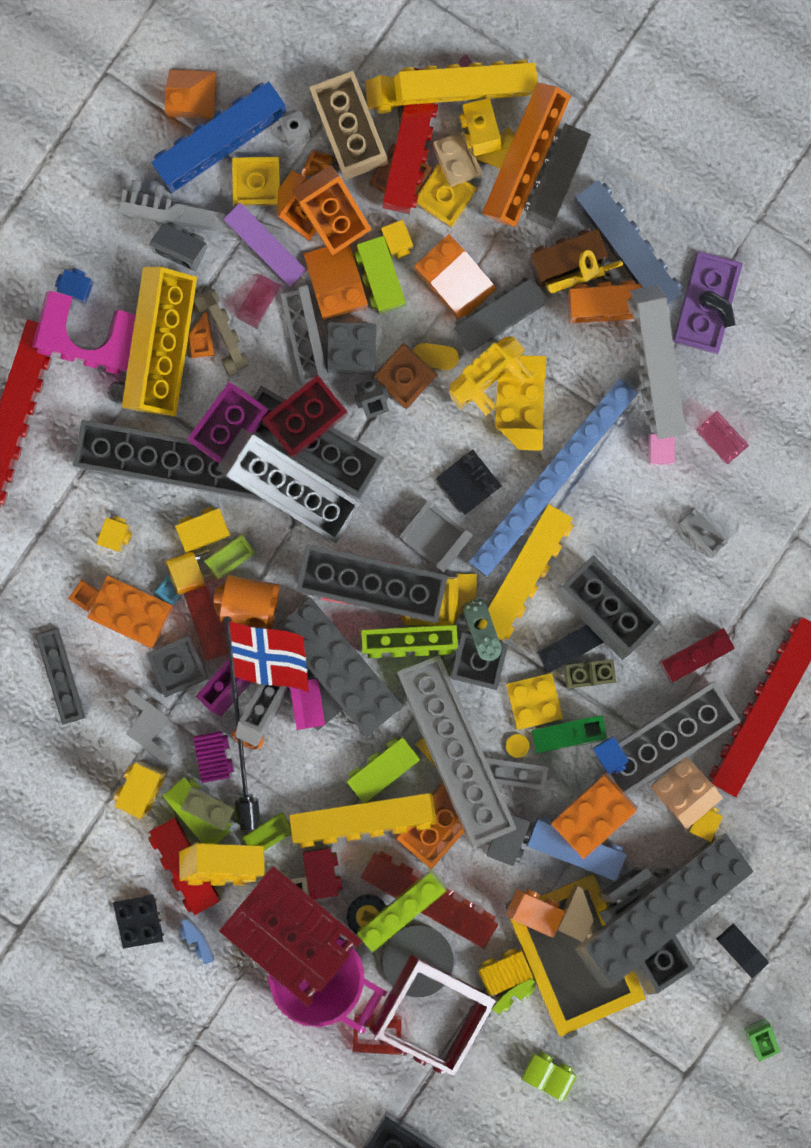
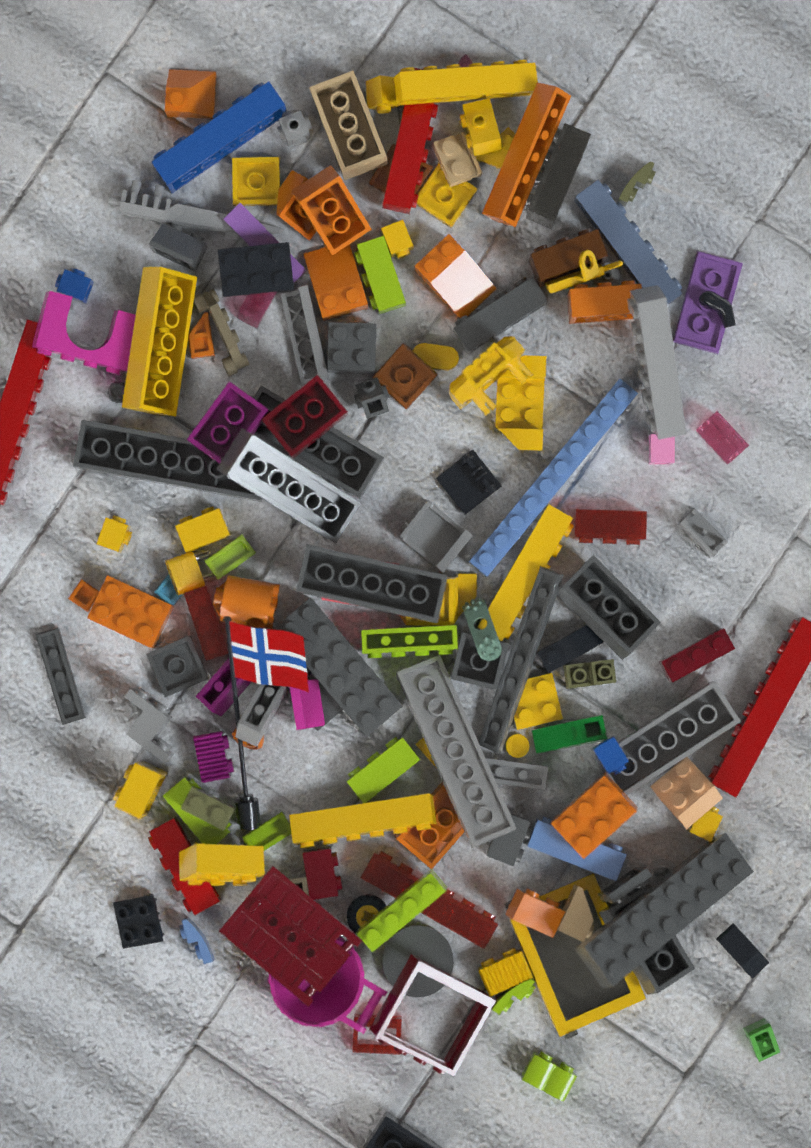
(255, 269): none -> black brick
(316, 162): orange tile -> none
(520, 659): none -> dark grey tile
(610, 526): none -> clear red brick
(642, 176): none -> olive slope

